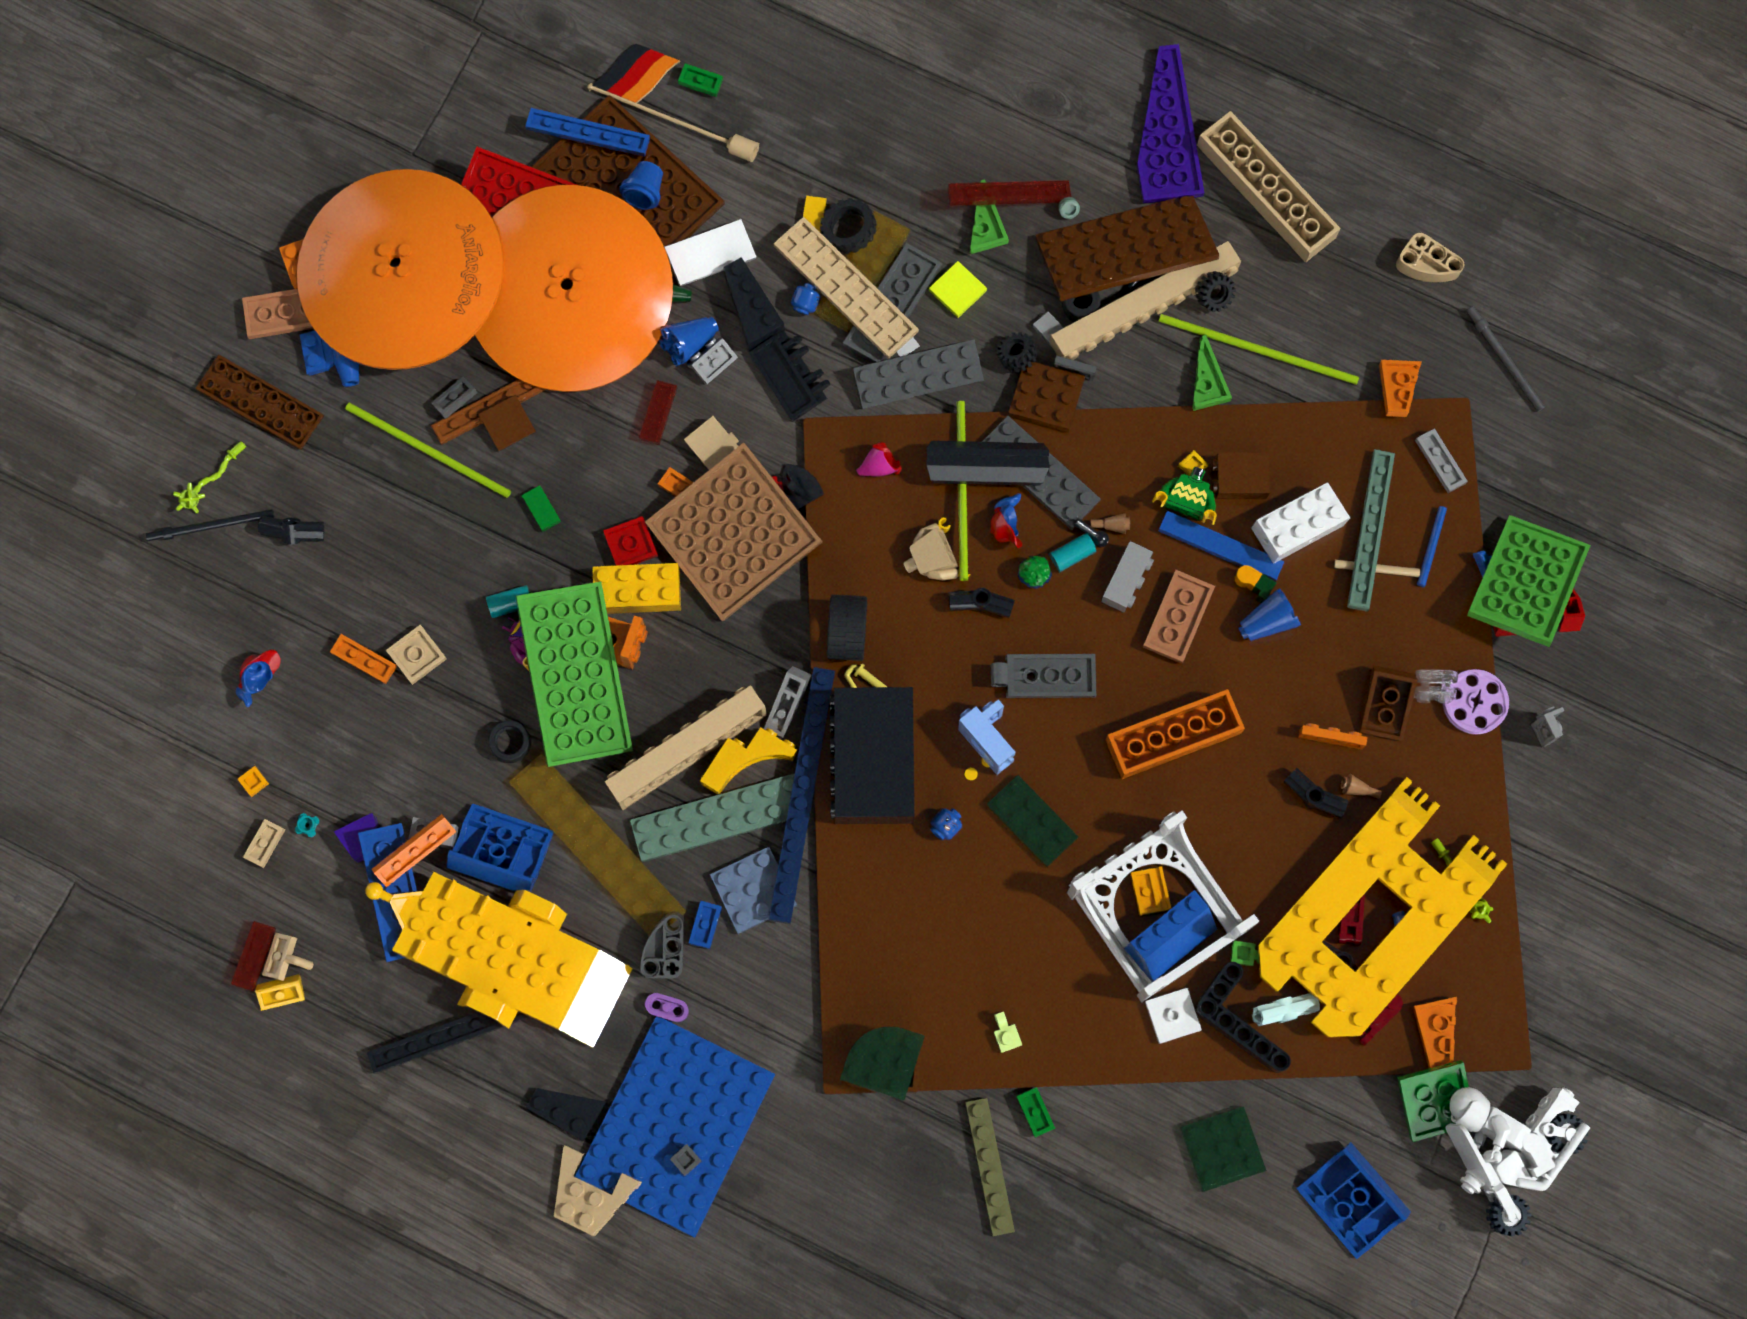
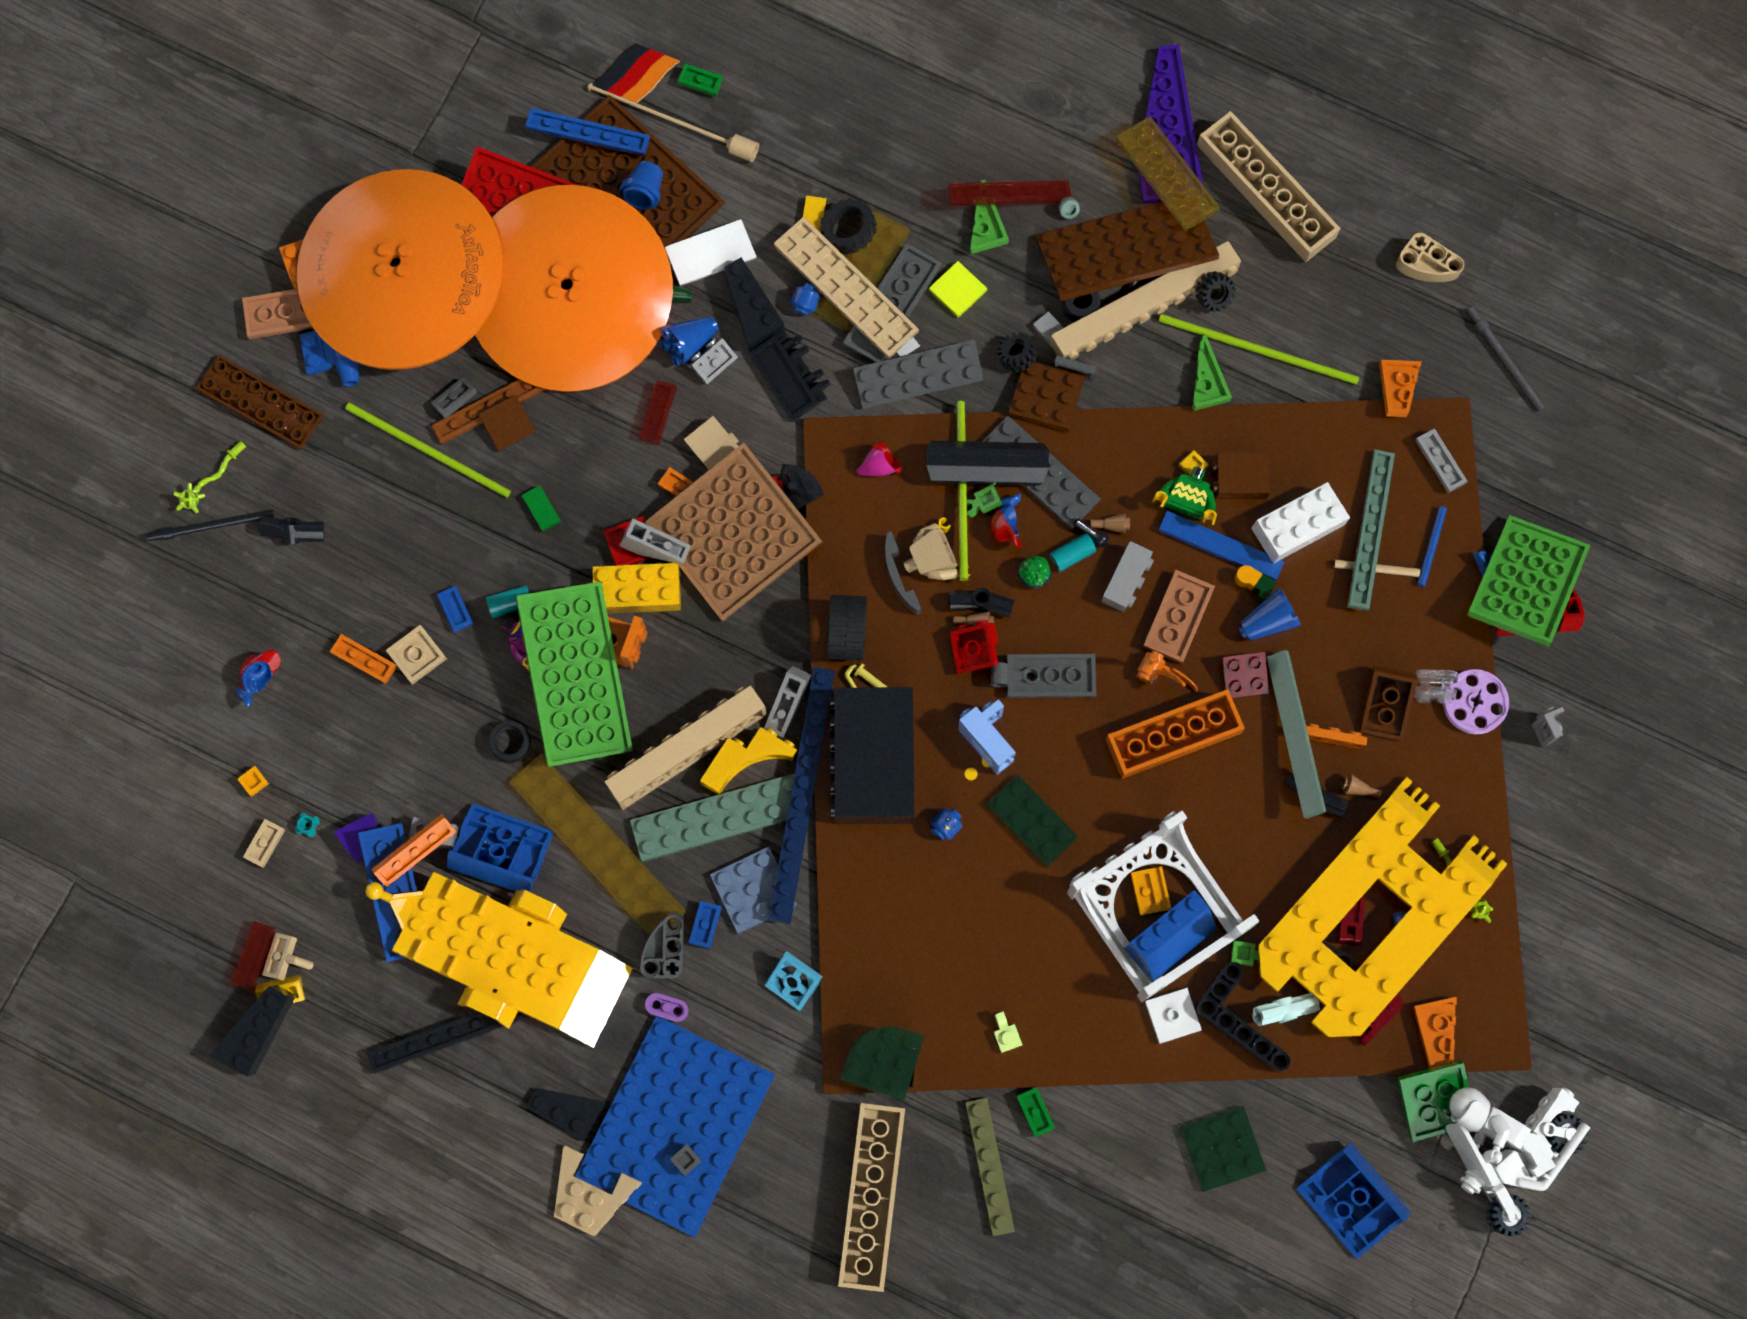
(253, 1034): none -> black wedge
(454, 609): none -> blue tile
(653, 543): none -> light grey slope
(774, 985): none -> medium azure piece
(871, 1197): none -> tan brick
(907, 598): none -> dark grey slope
(971, 619): none -> medium nougat cone
(974, 646): none -> red plate
(986, 500): none -> bright green plate
(1152, 666): none -> orange plant
(1168, 173): none -> clear yellow plate
(1245, 674): none -> dark red hinge
(1296, 734): none -> sand green tile

